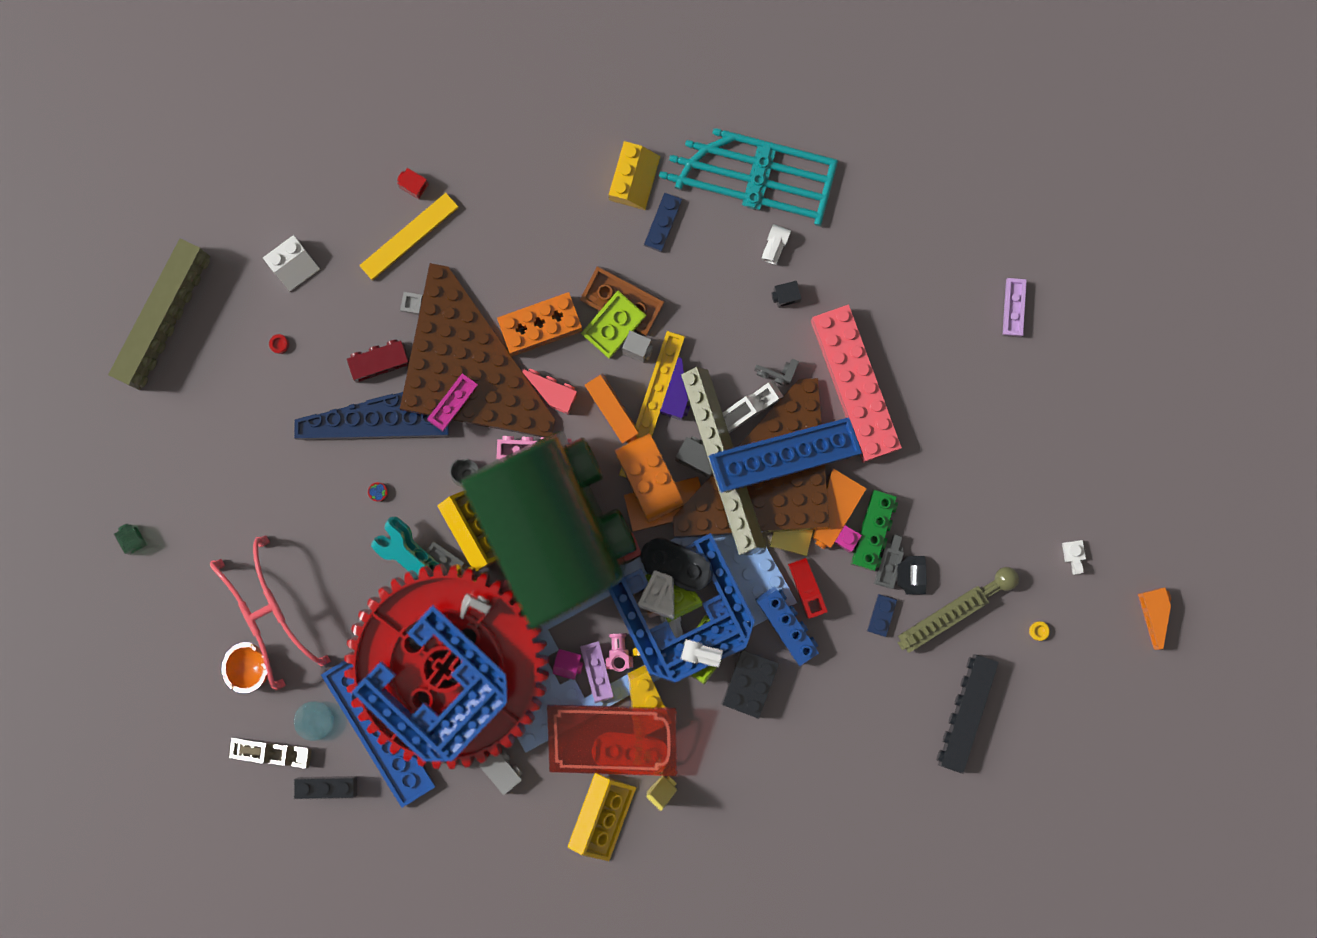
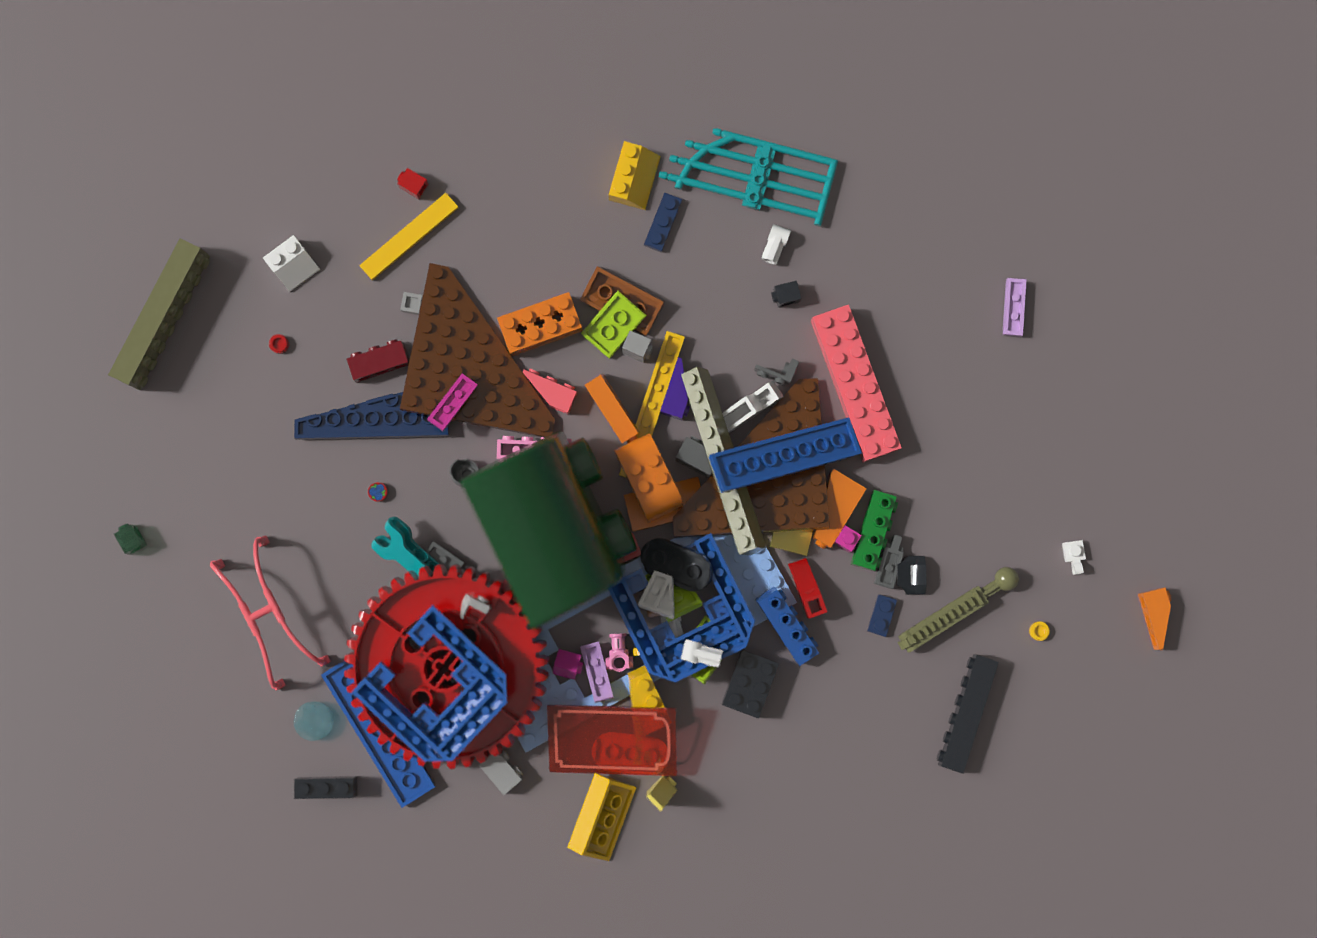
(244, 668): orange cylinder -> none
(270, 753): slope -> none
(467, 530): yellow slope -> none

